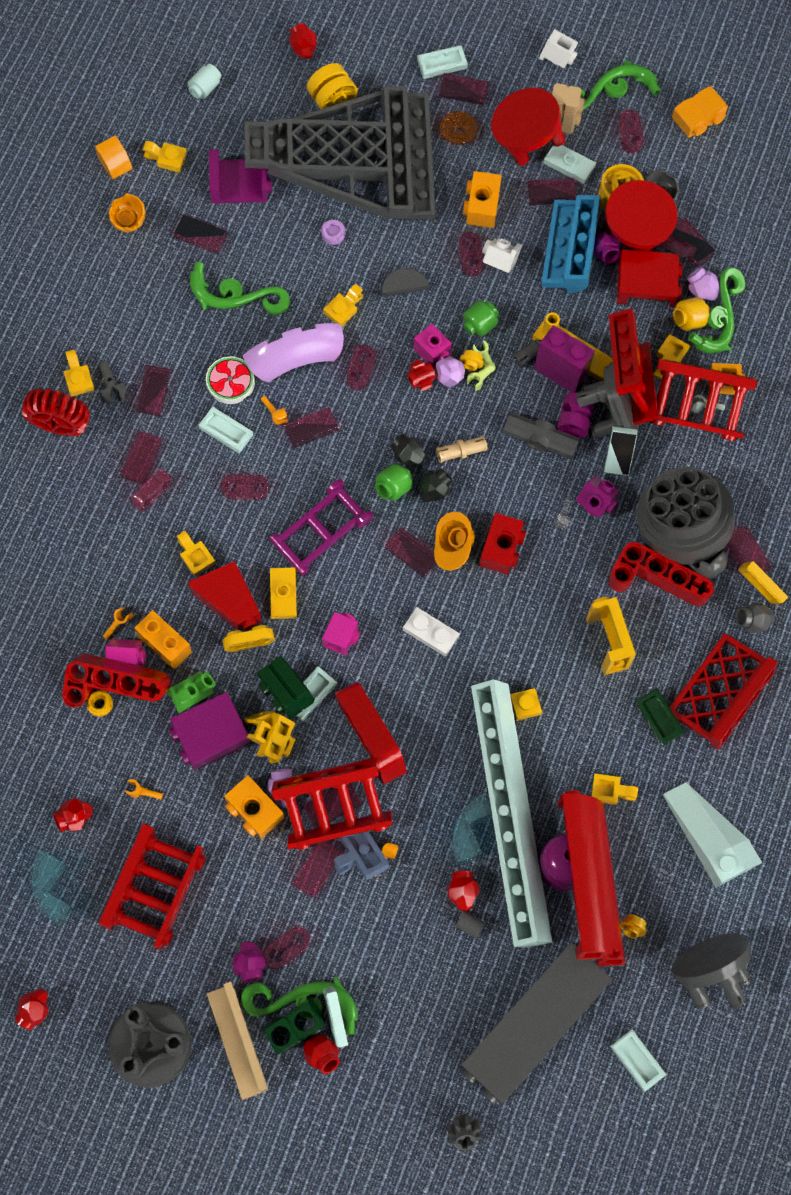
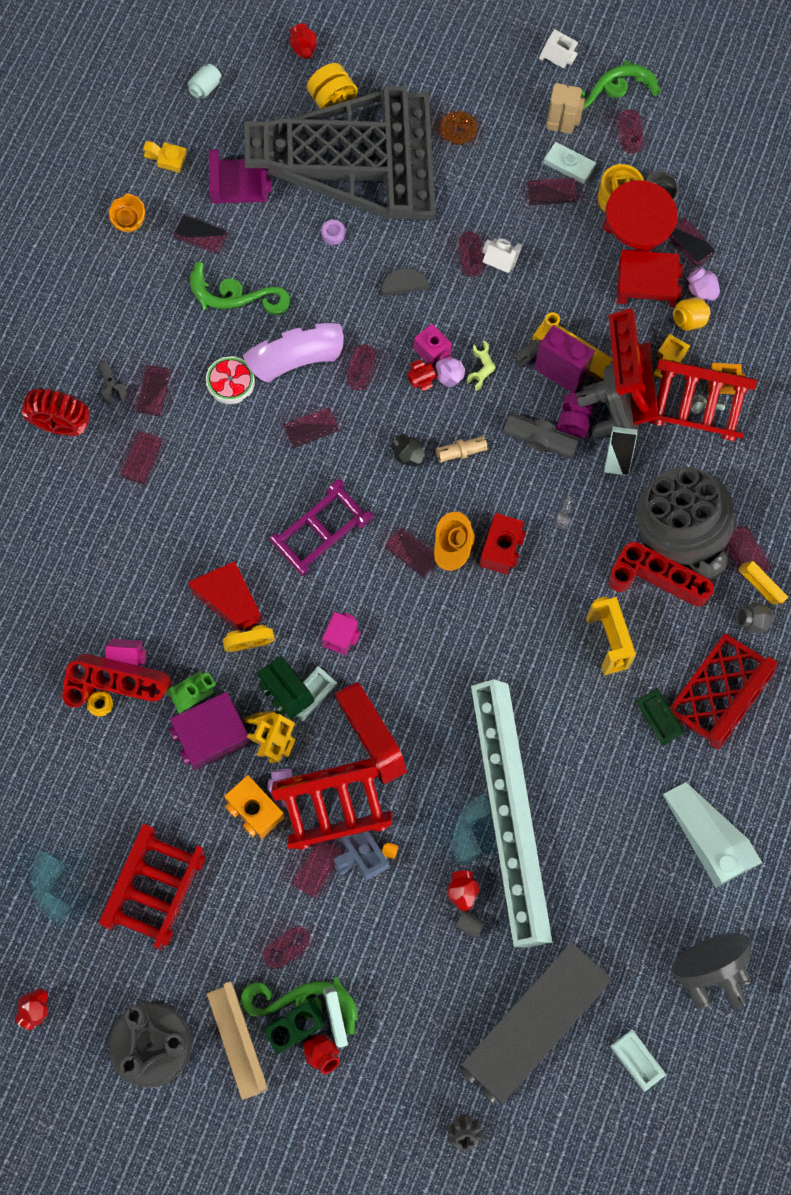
(72, 815): red rock -> none
(78, 376): yellow plate -> none
(113, 157): light orange brick -> none
(116, 623): light orange hand -> none
(142, 791): light orange hand -> none
(151, 490): clear pink beam -> none
(163, 640): light orange brick -> none
(195, 555): yellow plate -> none
(225, 430): light aqua tile -> none
(244, 487): clear pink beam -> none
(249, 962): magenta rock -> none
(279, 416): light orange hand -> none
(283, 593): yellow plate -> none
(332, 805): clear pink tile -> none
(342, 308): yellow plate -> none
(393, 482): bright green head -> none
(431, 631): white plate -> none
(435, 485): pearl dark grey rock -> none
(442, 62): light aqua plate -> none
(463, 89): clear pink tile -> none
(472, 360): yellow plate -> none
(480, 318): bright green head -> none
(487, 187): light orange brick -> none
(525, 704): yellow plate -> none
(527, 123): red piece -> none
(554, 866): magenta cylinder -> none
(571, 243): dark azure brick -> none
(592, 879): red cylinder -> none
(598, 496): magenta brick -> none
(606, 247): magenta rock -> none
(608, 789): yellow plate -> none
(633, 926): yellow plate -> none
(679, 246): clear pink tile -> none
(699, 112): light orange brick -> none
(722, 312): bright green plant -> none

